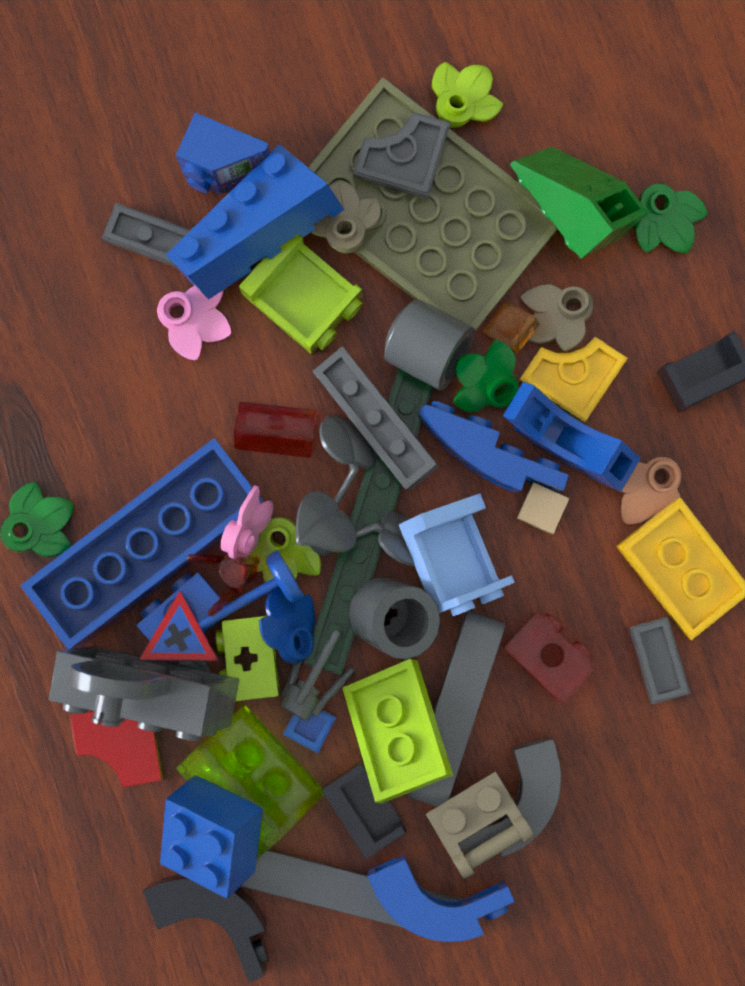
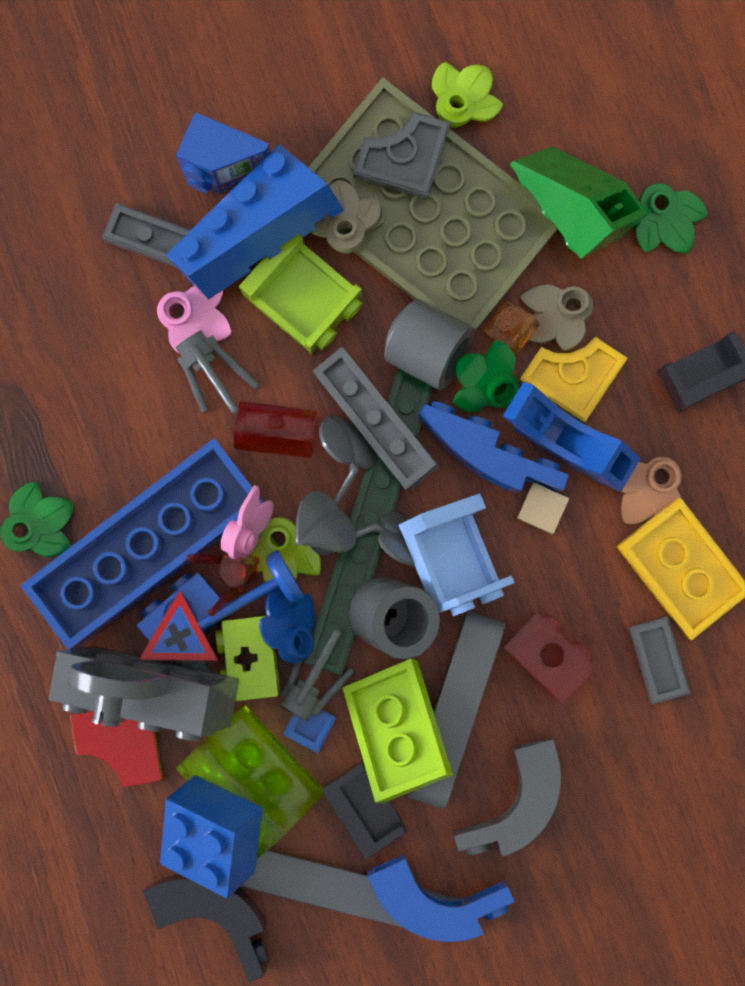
(197, 352): none -> dark grey plant
(471, 813): dark tan plate -> none

